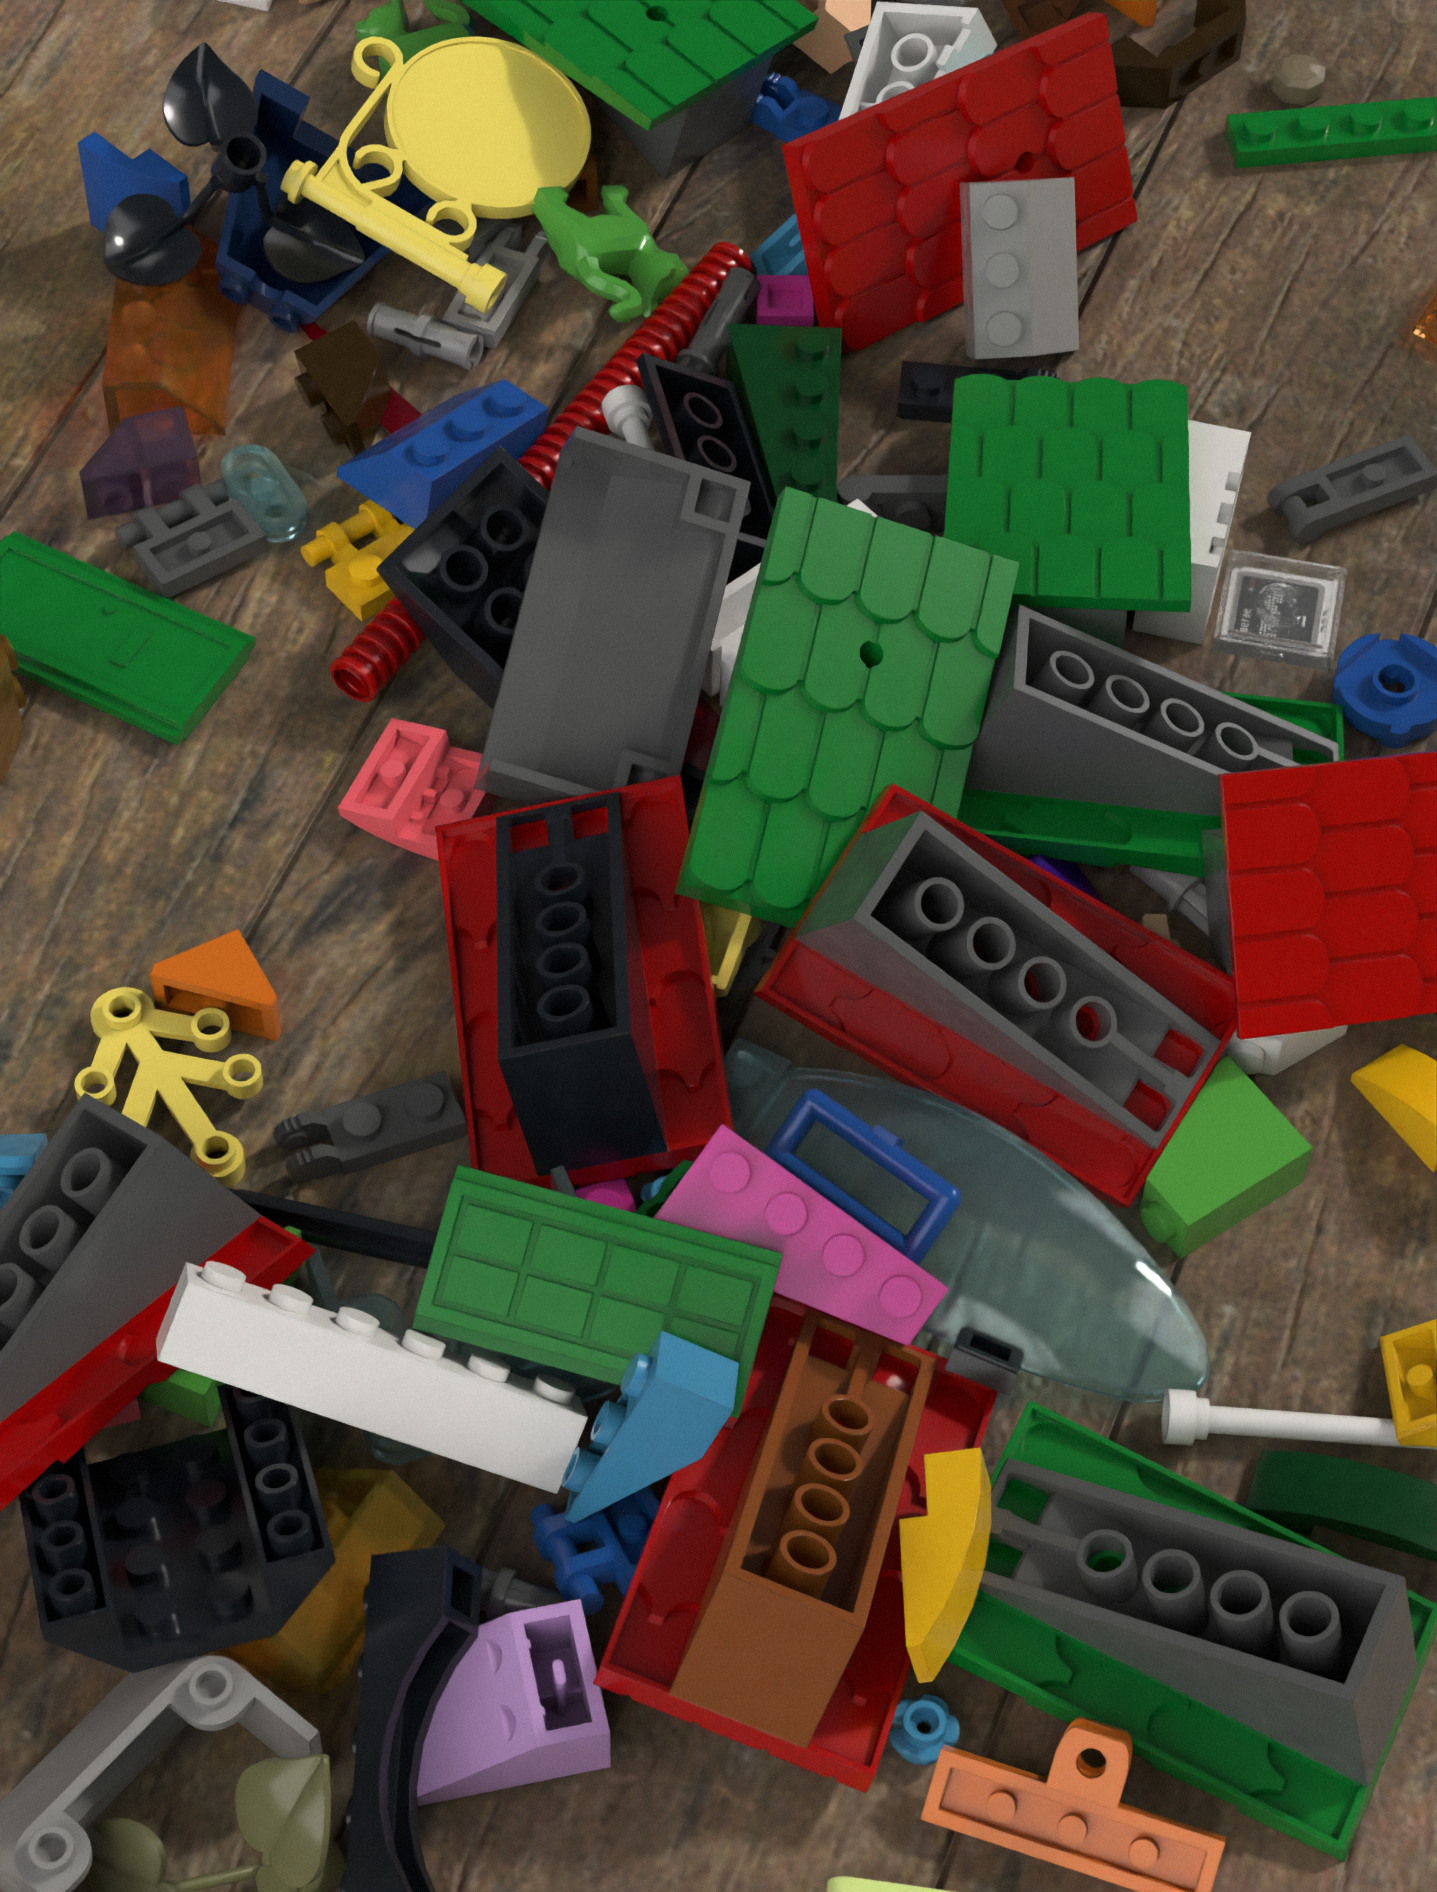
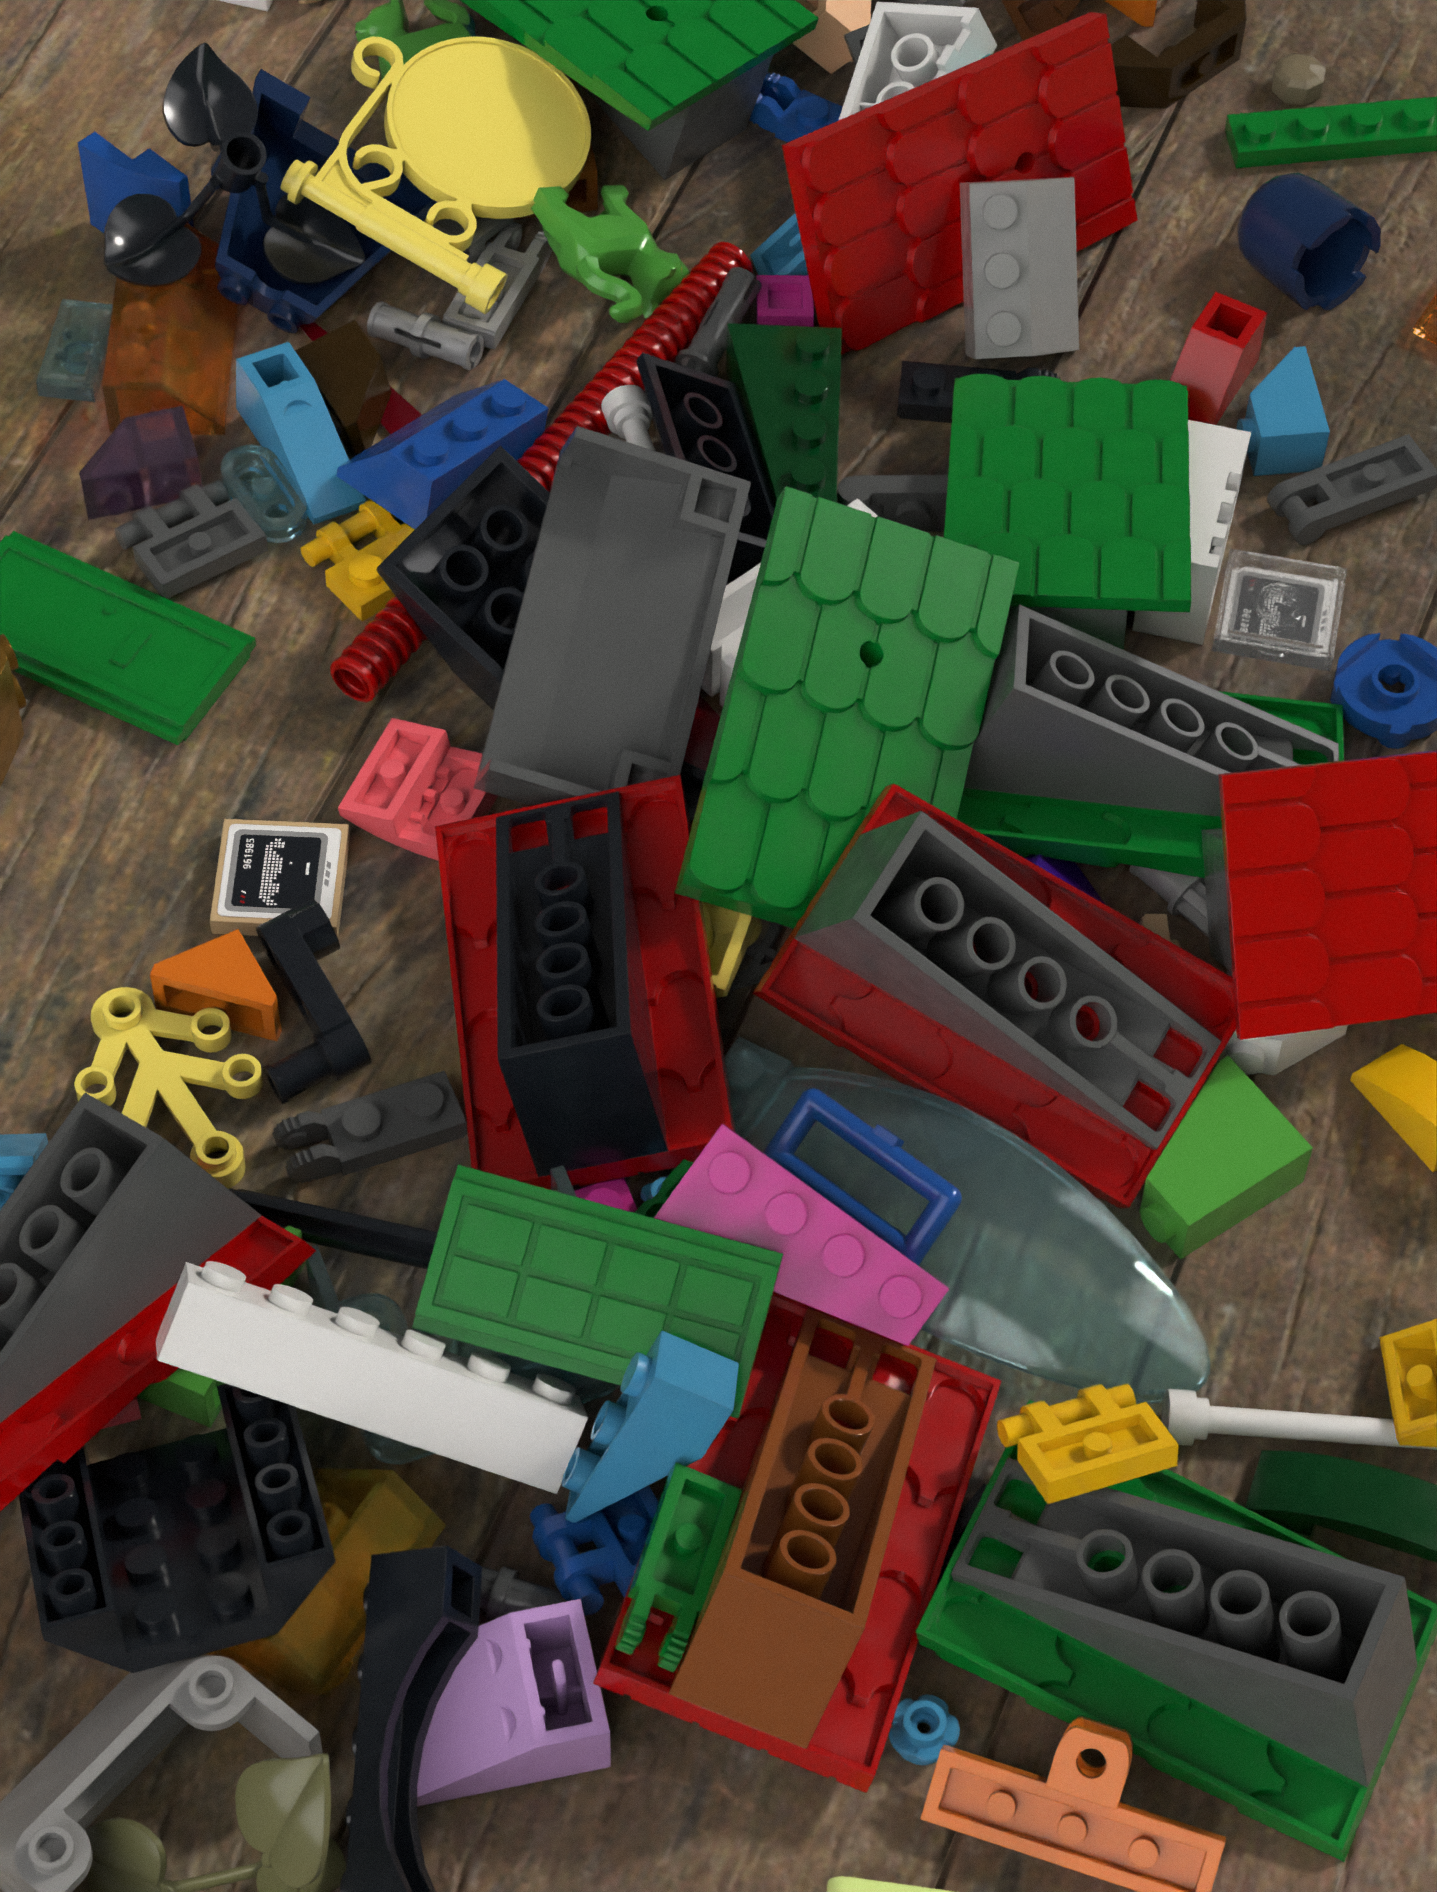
(76, 351): none -> clear light blue plate
(276, 867): none -> tile
(291, 420): none -> dark azure slope
(294, 946): none -> black beam
(679, 1559): none -> green hinge
(944, 1556): yellow slope -> none
(985, 1360): black tile -> none
(1088, 1441): none -> yellow plate
(1219, 356): none -> red slope
(1286, 419): none -> dark azure slope
(1307, 240): none -> dark blue cylinder

